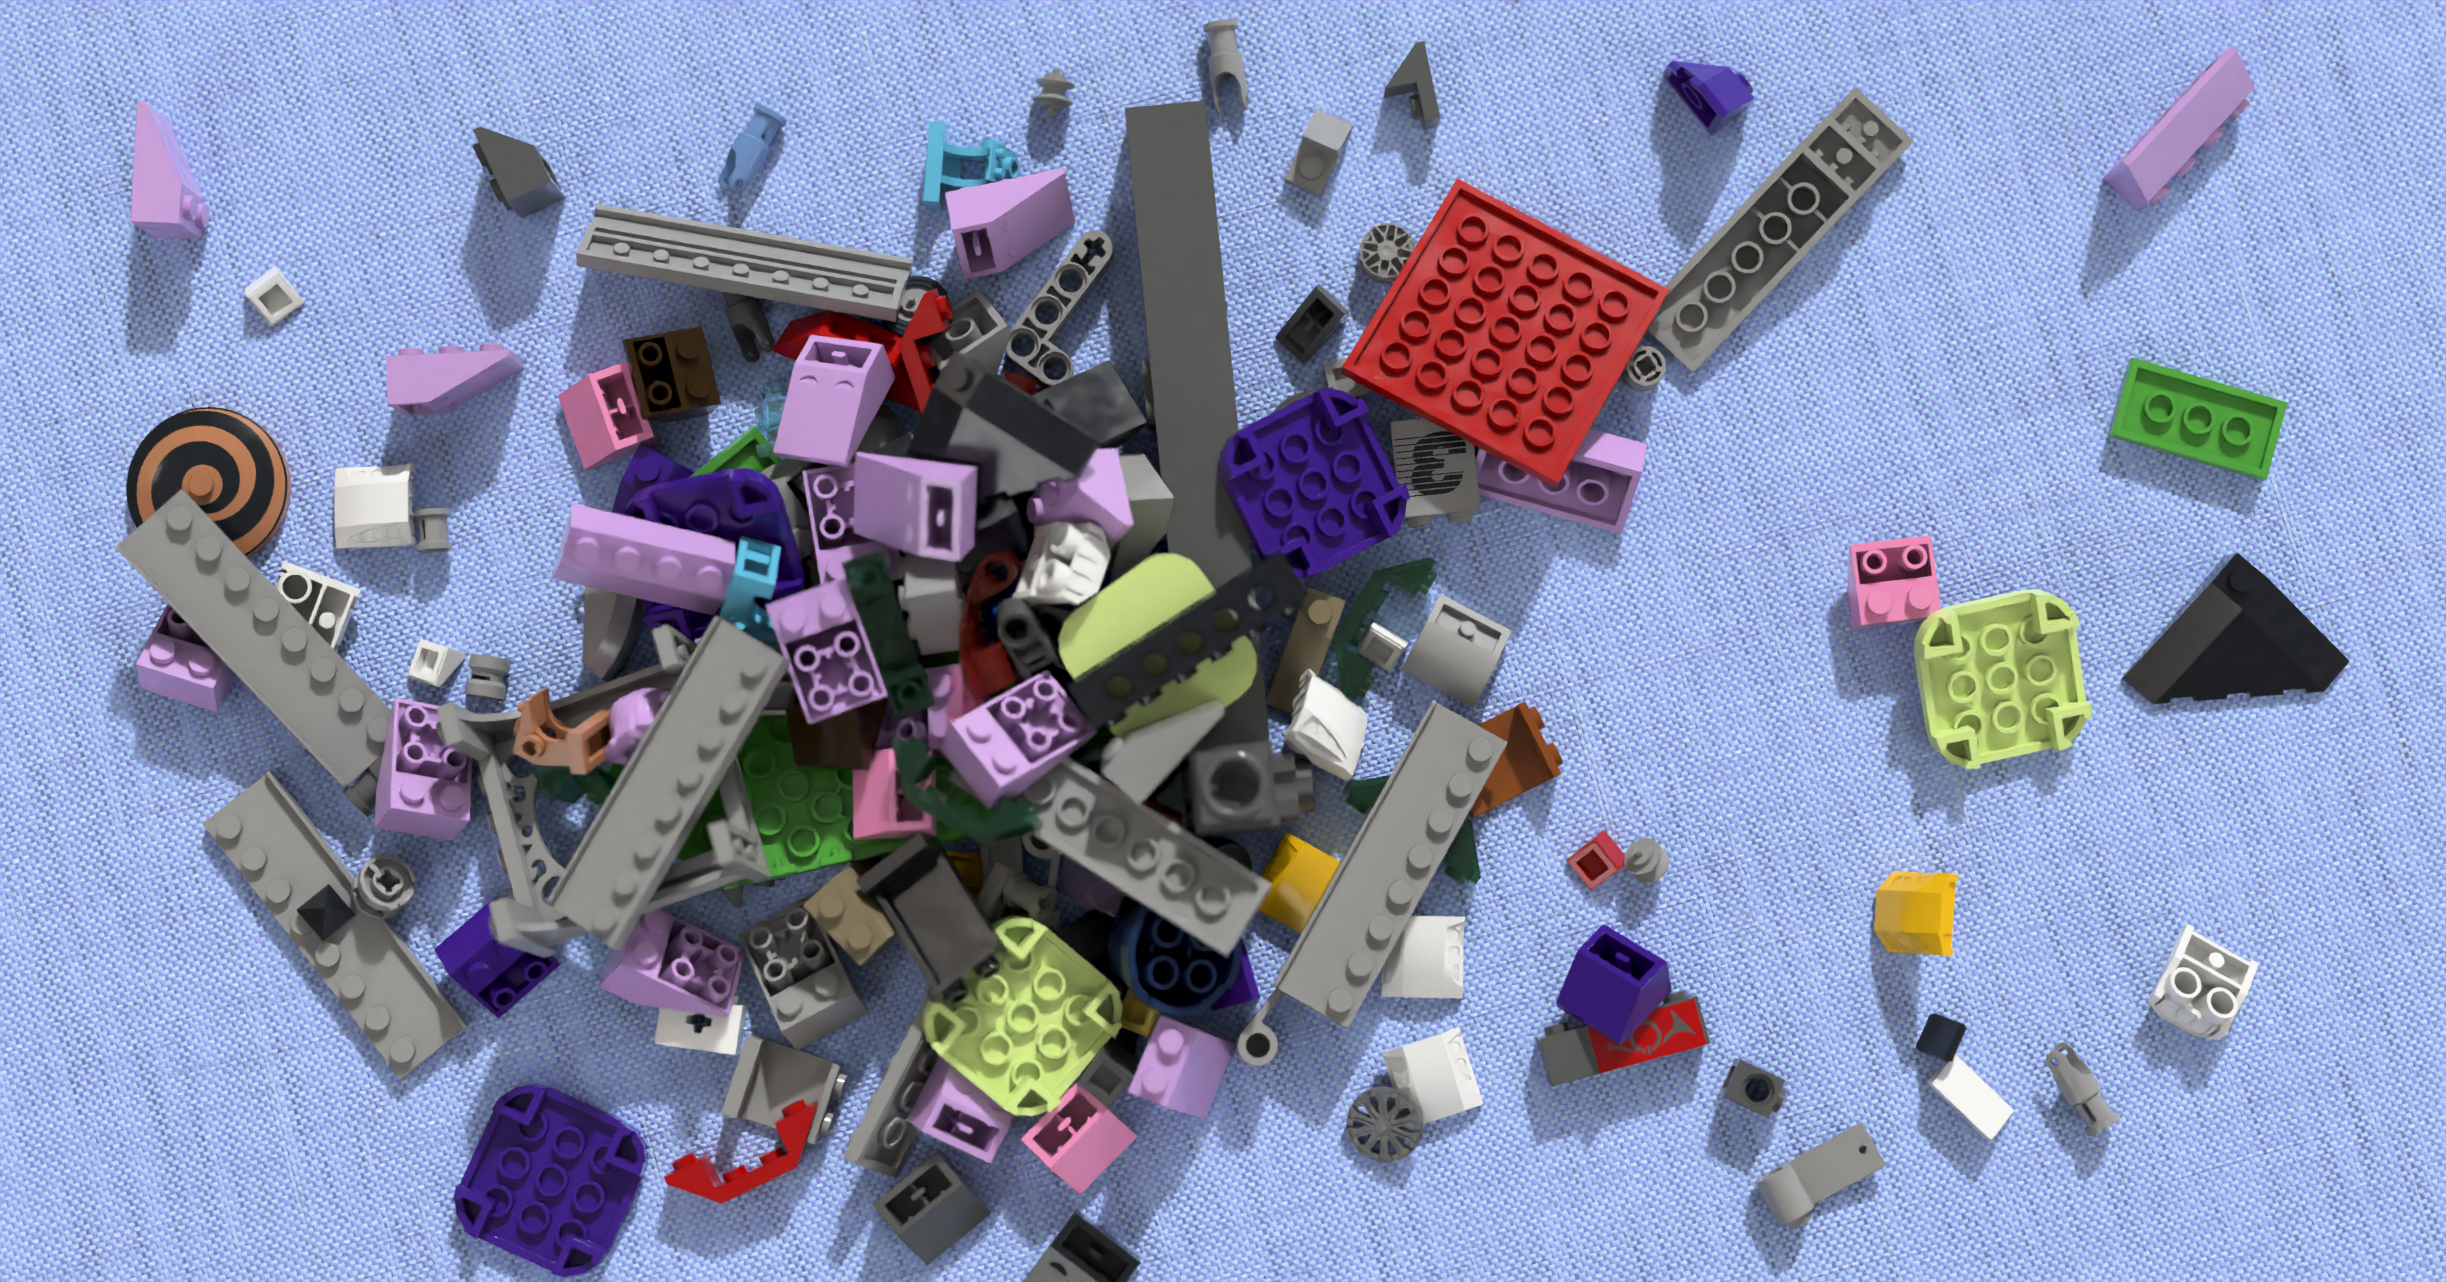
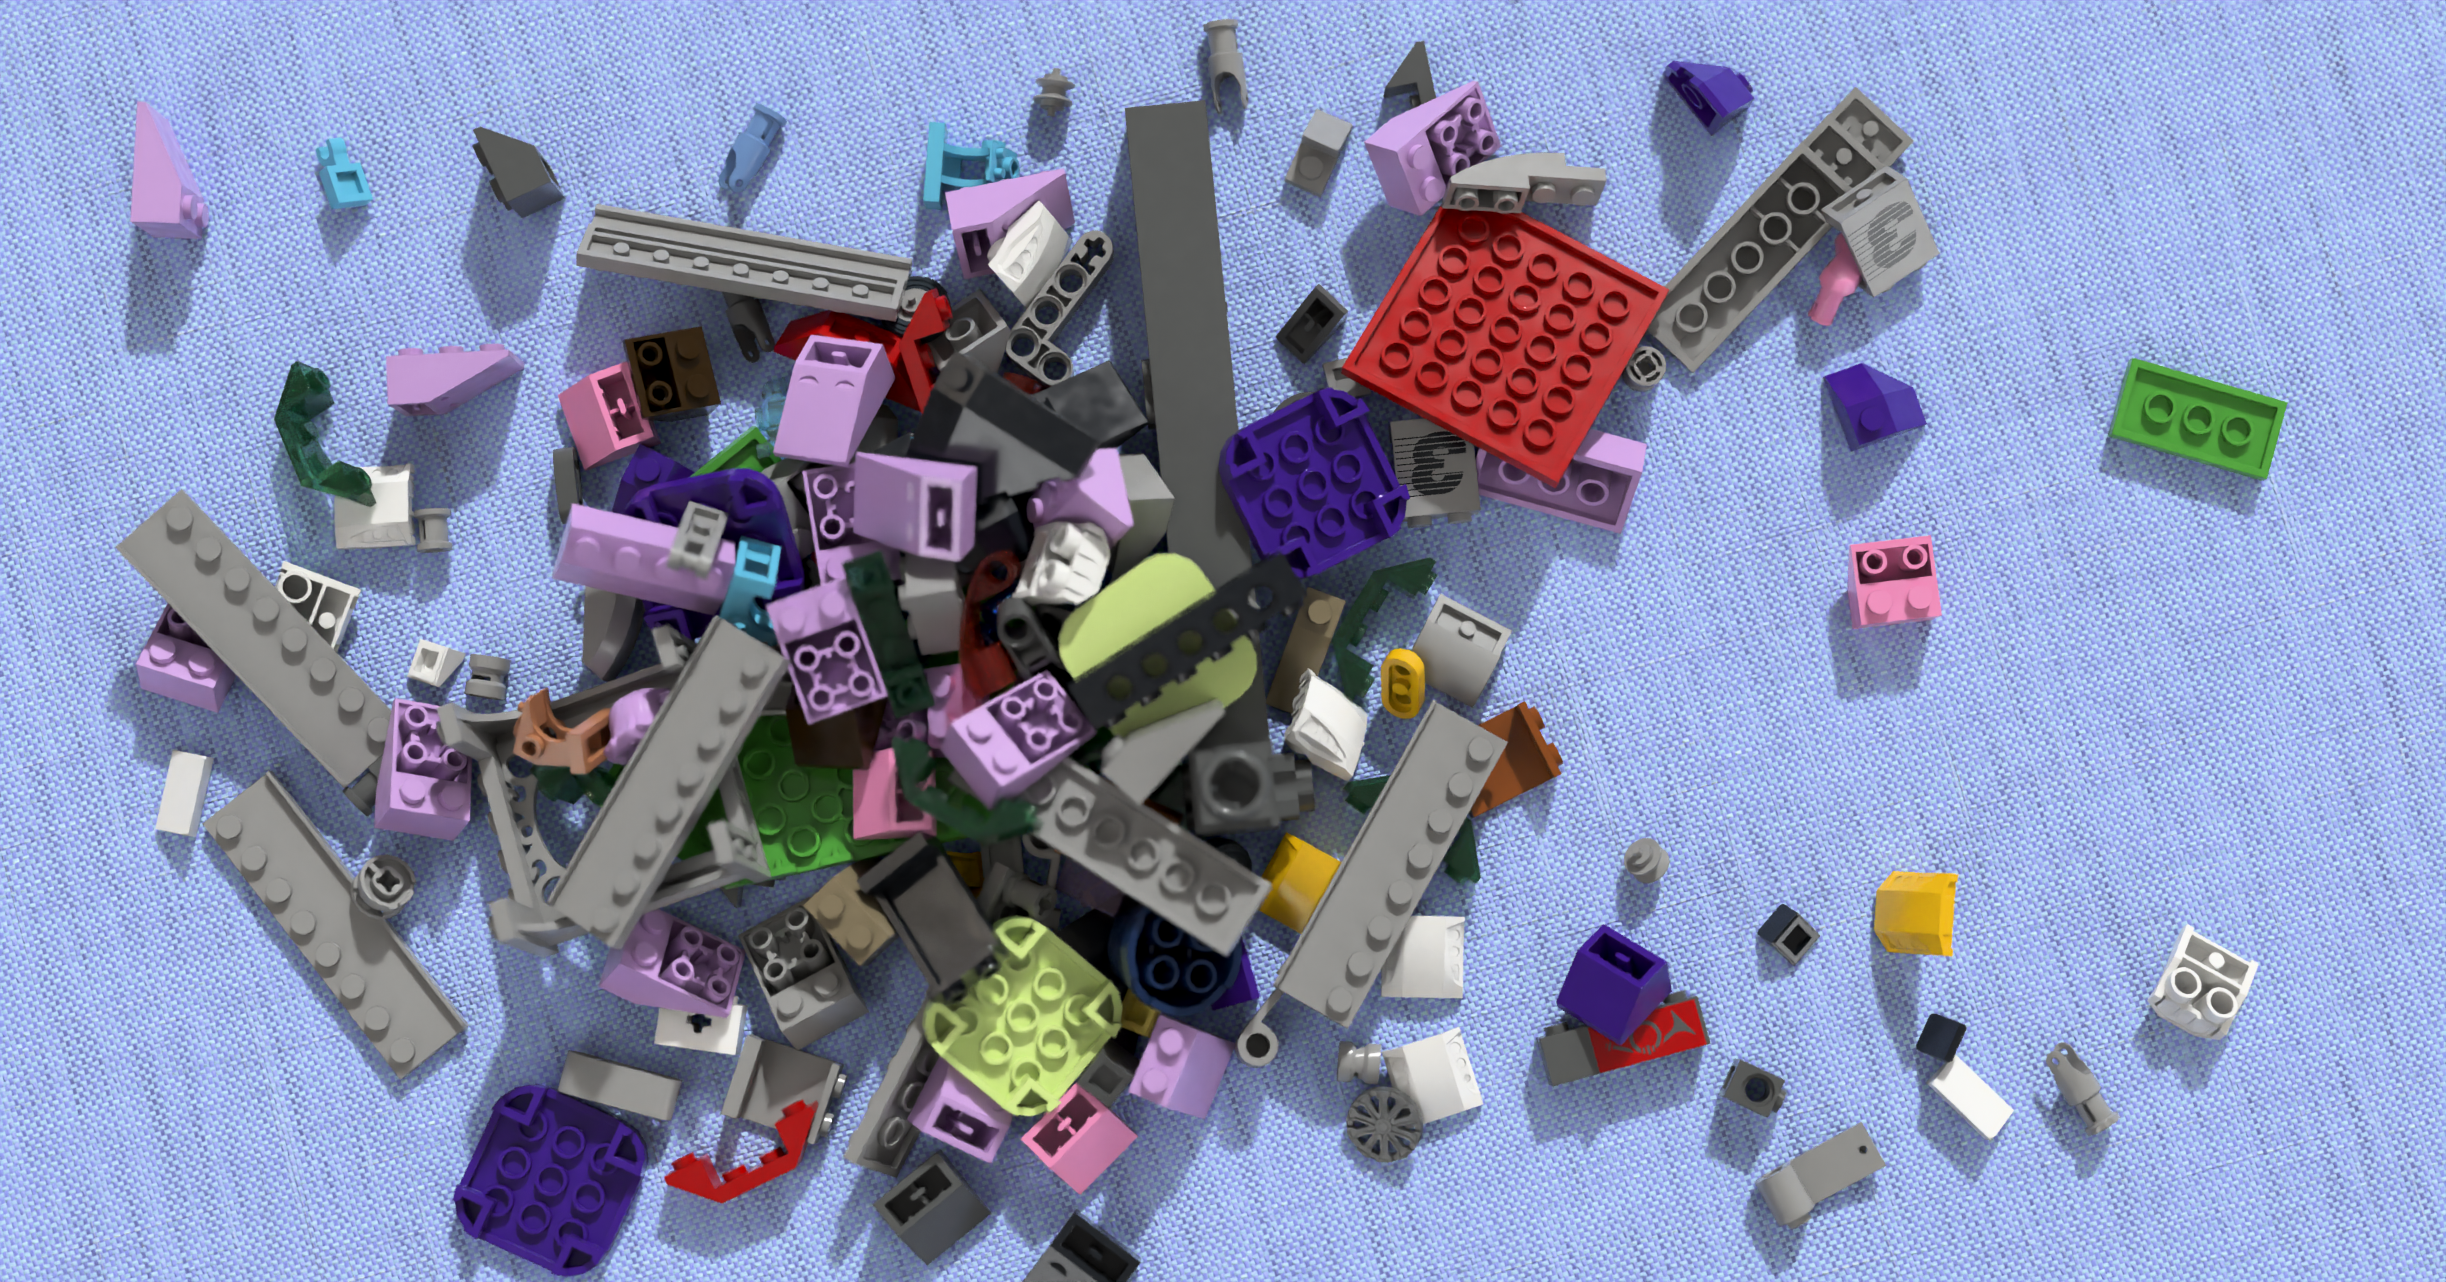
(184, 793): none -> white slope
(223, 465): dish -> none
(273, 296): white slope -> none
(302, 399): none -> clear green slope
(325, 912): black slope -> none
(342, 180): none -> medium azure plate
(490, 970): dark purple slope -> none
(567, 480): none -> dark grey beam
(619, 1085): none -> light grey beam
(697, 539): none -> light grey plate
(1029, 253): none -> white slope
(1361, 1062): none -> light grey wheel
(1382, 646): white slope -> none
(1385, 252): light grey wheel -> none
(1402, 683): none -> yellow plate
(1429, 145): none -> lavender slope
(1511, 180): none -> light grey slope
(1597, 860): red slope -> none
(1788, 934): none -> black slope
(1837, 281): none -> bright pink arm
(1872, 405): none -> dark purple slope
(1882, 229): none -> light grey panel
(2001, 677): yellowish green tile -> none
(2181, 130): lavender slope -> none
(2234, 640): black slope -> none

